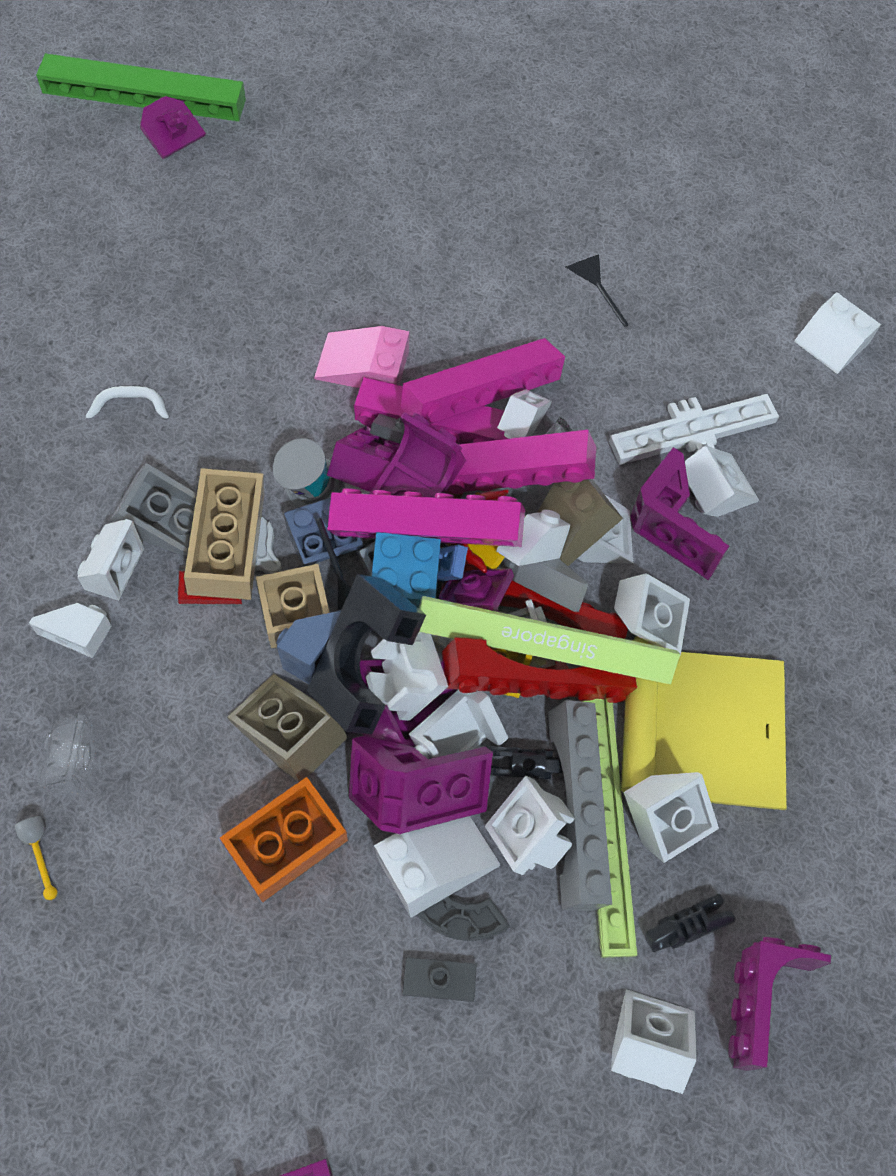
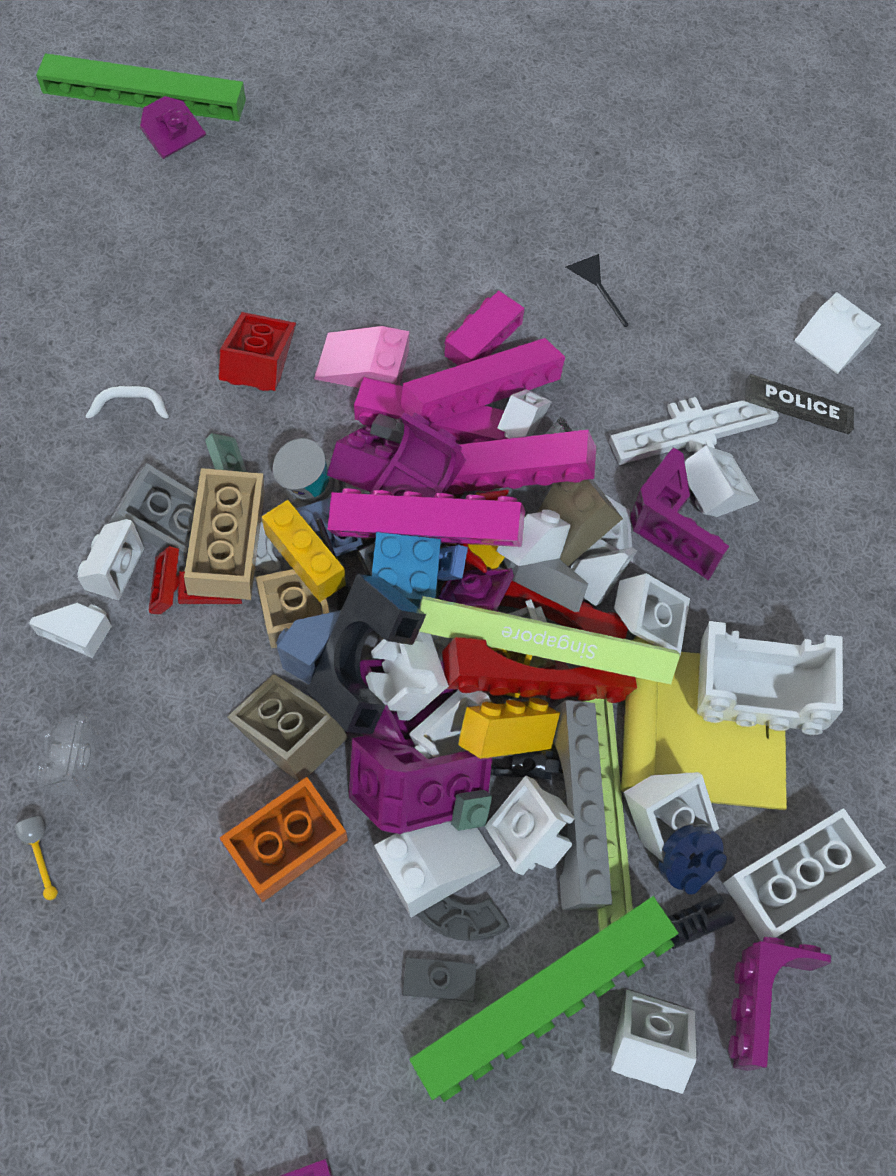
(164, 581): none -> red plate
(225, 453): none -> sand green plate
(256, 351): none -> red slope
(304, 550): none -> yellow brick
(471, 810): none -> sand green plate
(484, 329): none -> dark pink brick
(508, 728): none -> yellow brick
(542, 998): none -> bright green brick
(602, 572): none -> white slope
(693, 873): none -> dark blue plate
(770, 681): none -> white windscreen
(799, 404): none -> clear smoke tile
(803, 875): none -> white brick

